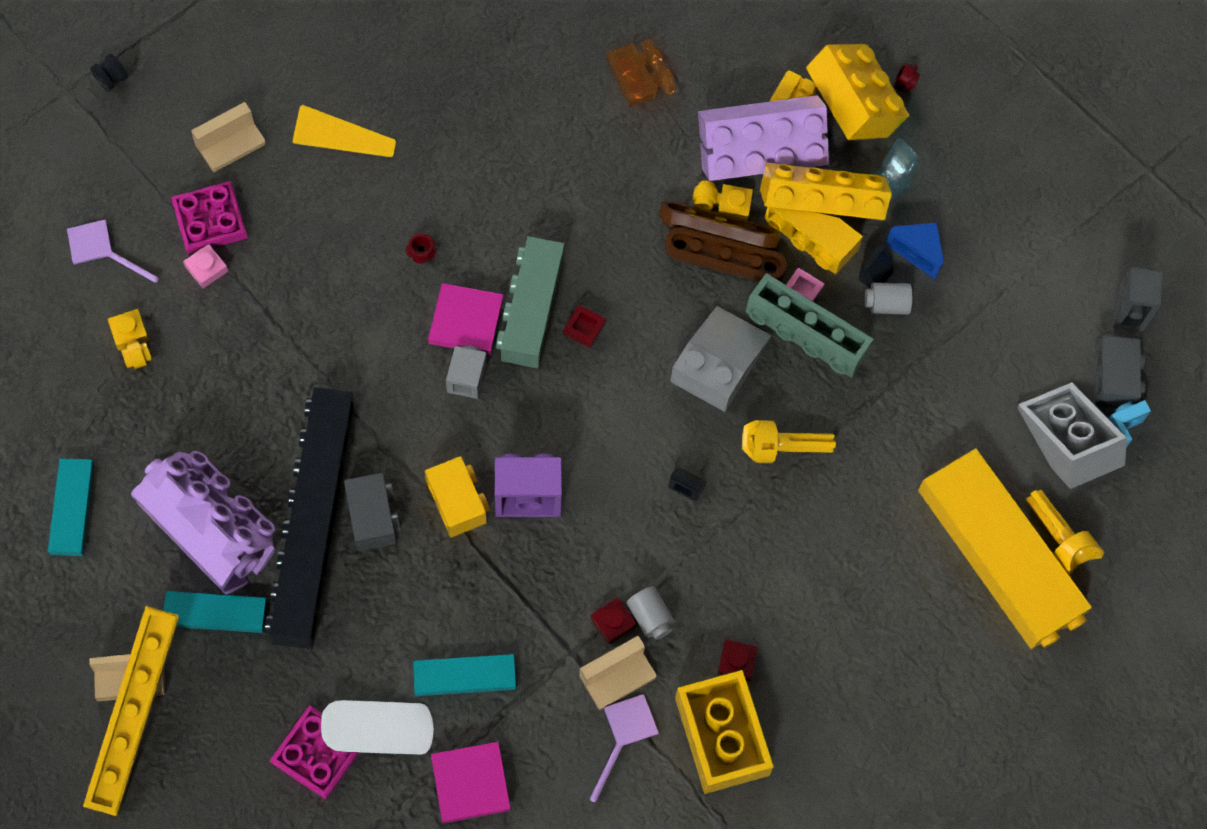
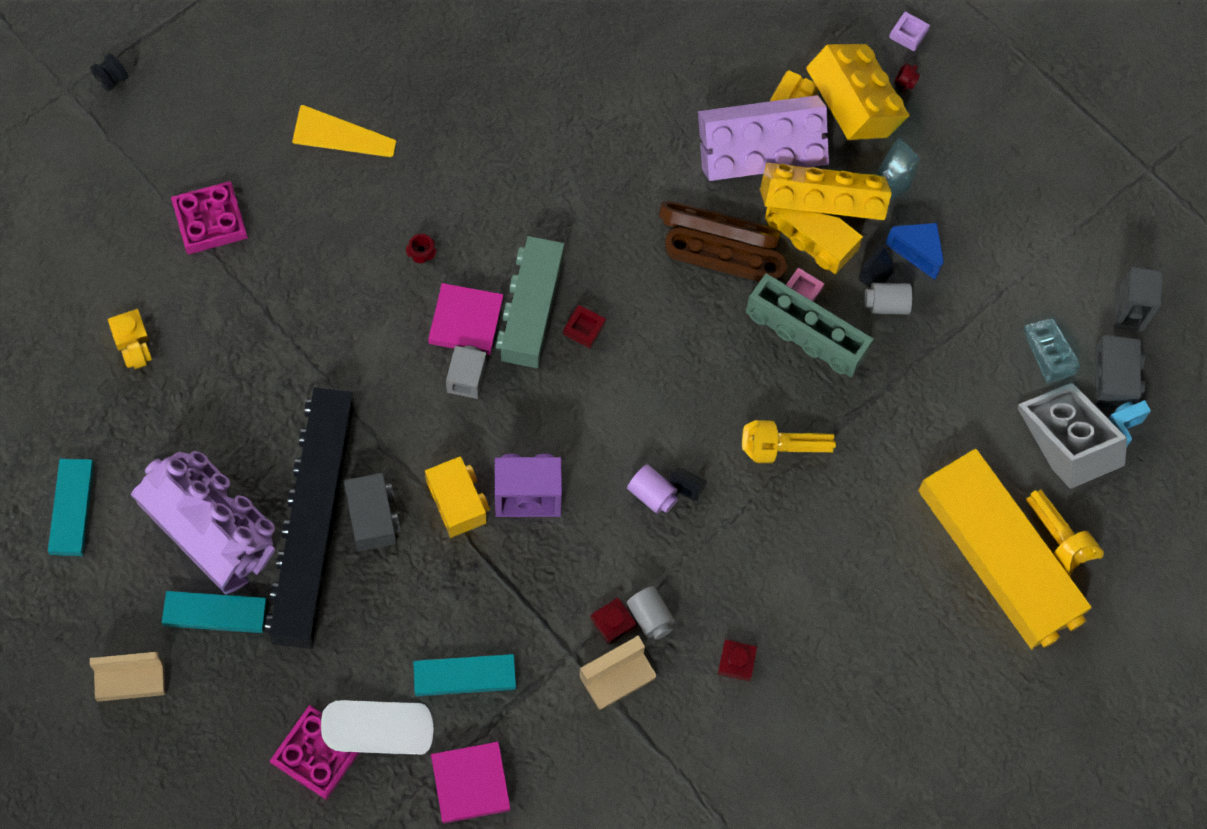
(93, 242): lavender piece -> none
(131, 711): yellow tile -> none
(205, 266): bright pink plate -> none
(228, 137): tan panel -> none
(630, 723): lavender piece -> none
(632, 75): clear orange plate -> none
(653, 490): none -> lavender brick
(719, 358): light grey slope -> none
(723, 732): yellow brick -> none
(731, 201): yellow plate -> none
(909, 31): none -> lavender tile
(1049, 370): none -> clear light blue slope

